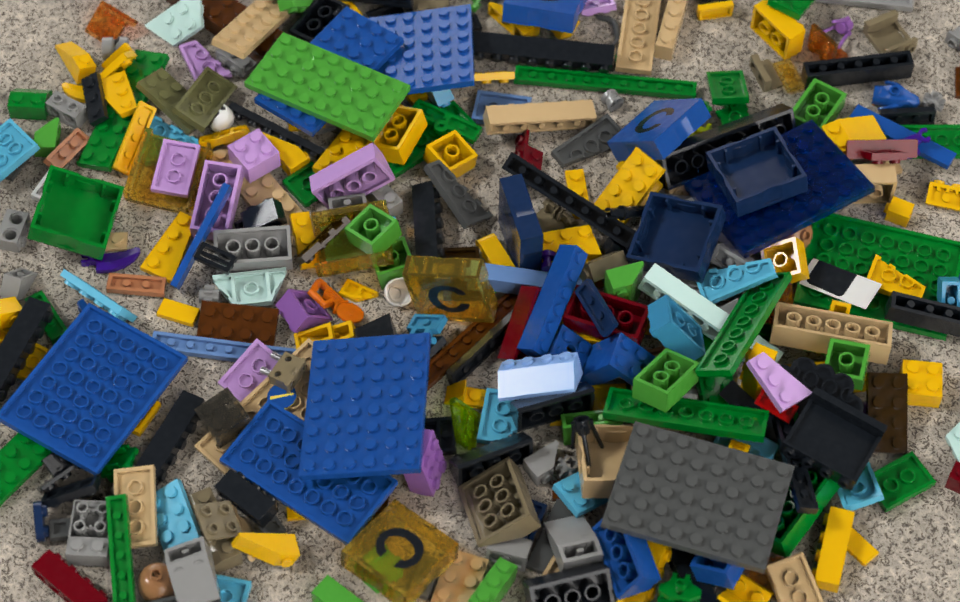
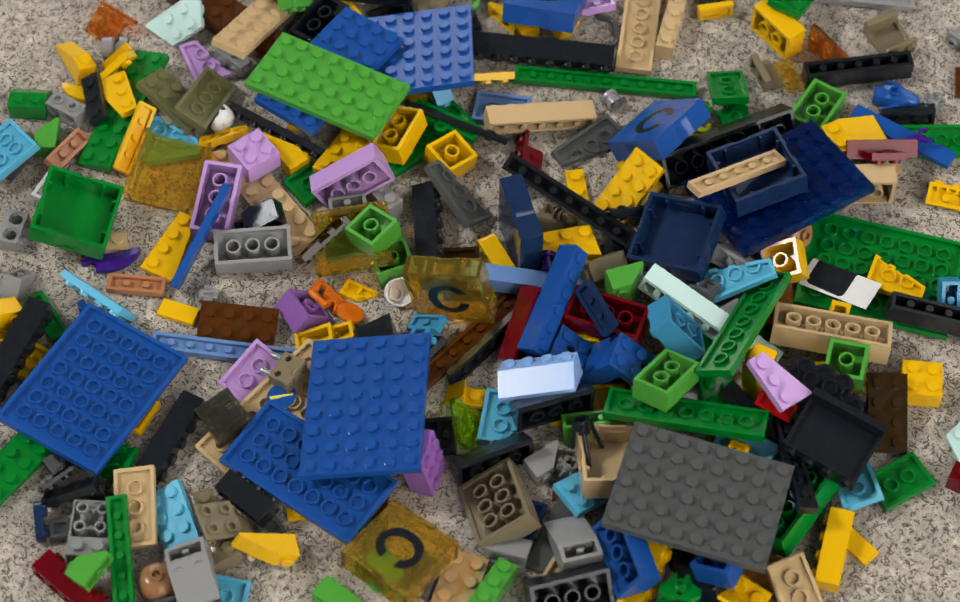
(88, 569): none -> bright green slope
(175, 168): lavender plate -> none
(229, 265): black tile -> none
(251, 287): light aqua wing -> none
(302, 234): yellow plate -> none
(487, 134): none -> black bar
(708, 289): none -> dark grey slope
(736, 173): none -> tan plate
(842, 26): medium lavender plant -> none
(898, 211): yellow brick -> none

